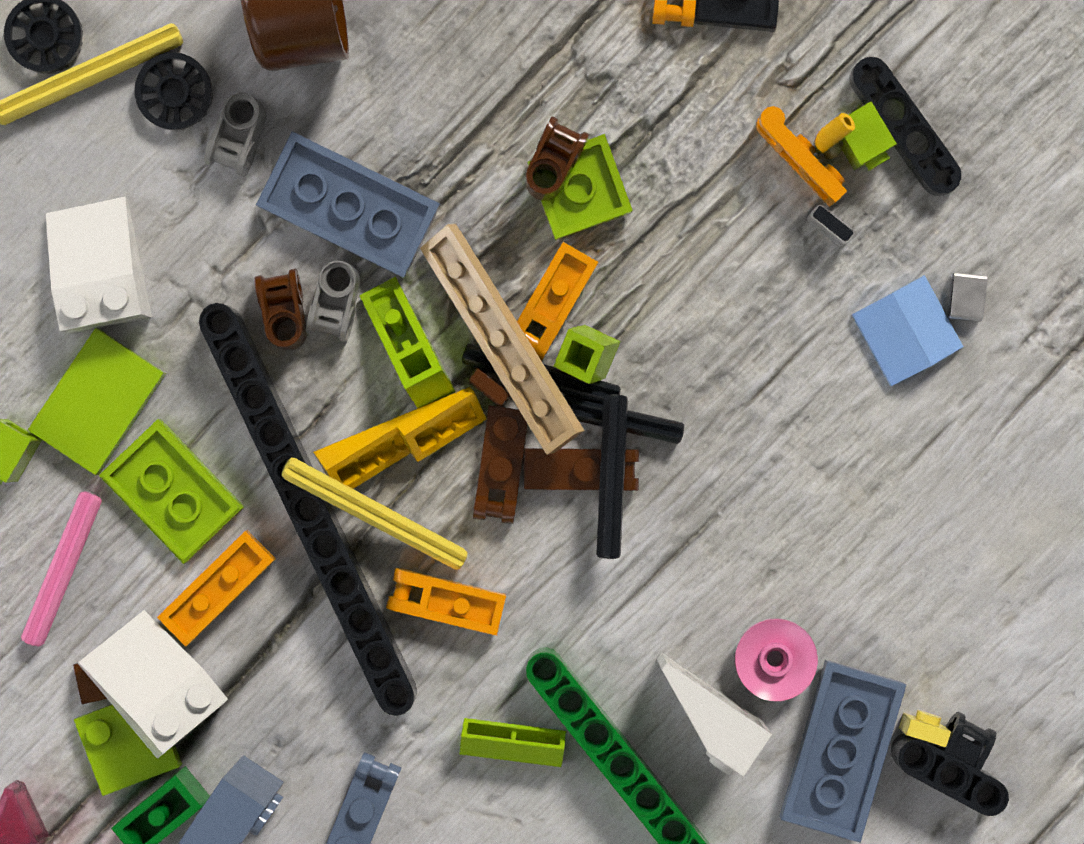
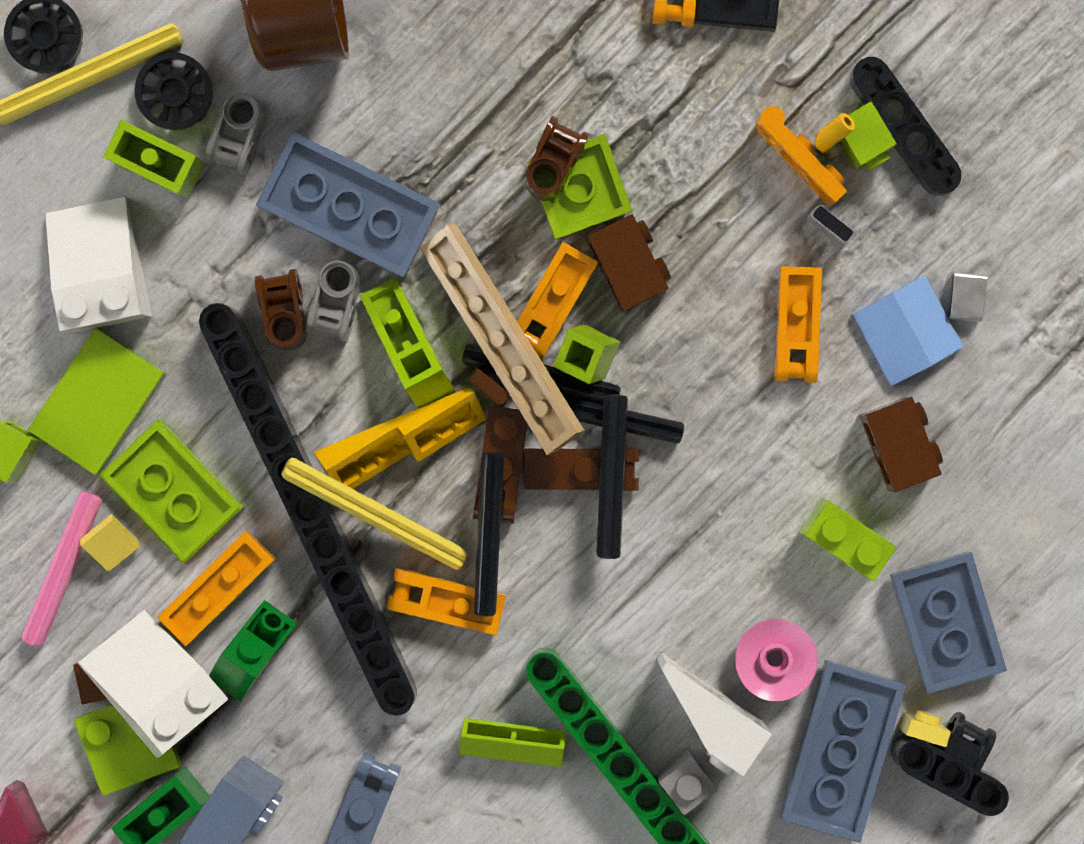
(109, 543): none -> light yellow tile
(154, 159): none -> lime brick
(251, 650): none -> green slope
(488, 534): none -> black axle
(628, 262): none -> reddish brown brick
(686, 781): none -> light grey brick
(798, 323): none -> light orange plate
(847, 539): none -> lime brick
(902, 444): none -> reddish brown brick
(948, 622): none -> sand blue plate

